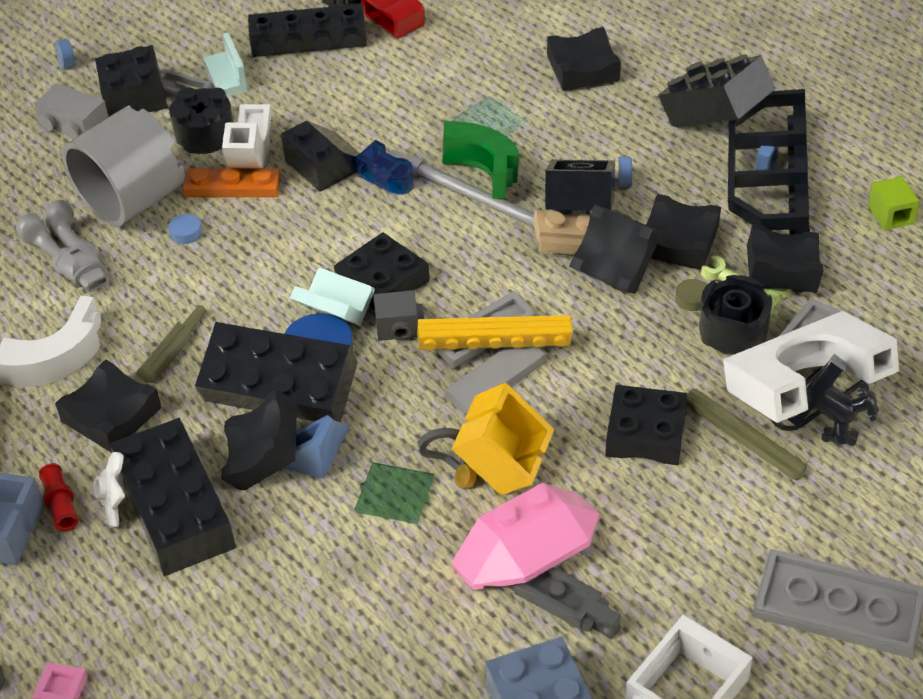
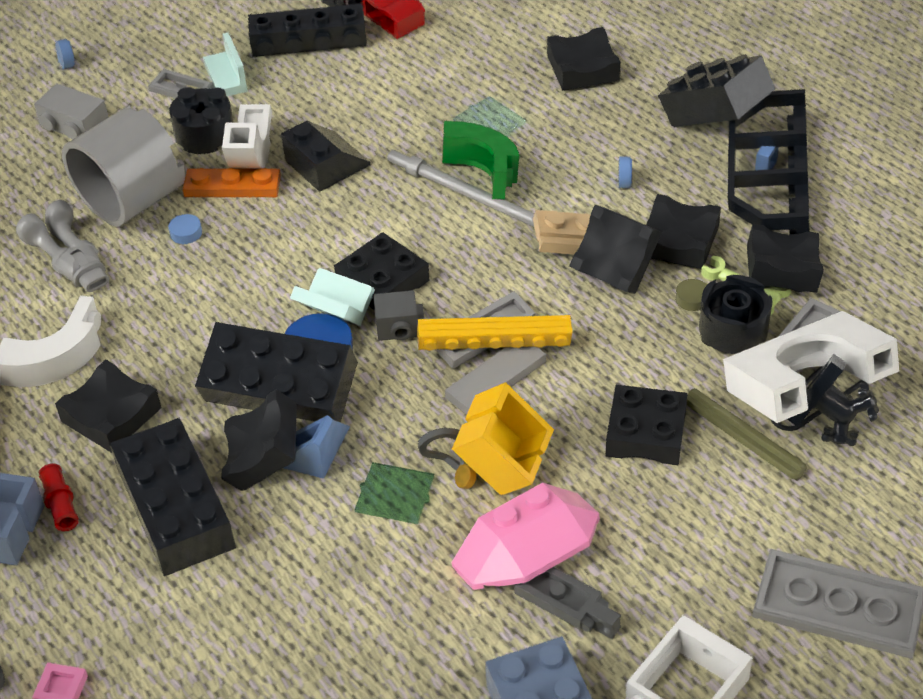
(110, 487): white plate -> none
(131, 80): black brick -> none
(169, 347): olive axle -> none
(385, 170): clear blue leg -> none
(579, 185): black brick -> none
(893, 203): lime brick -> none

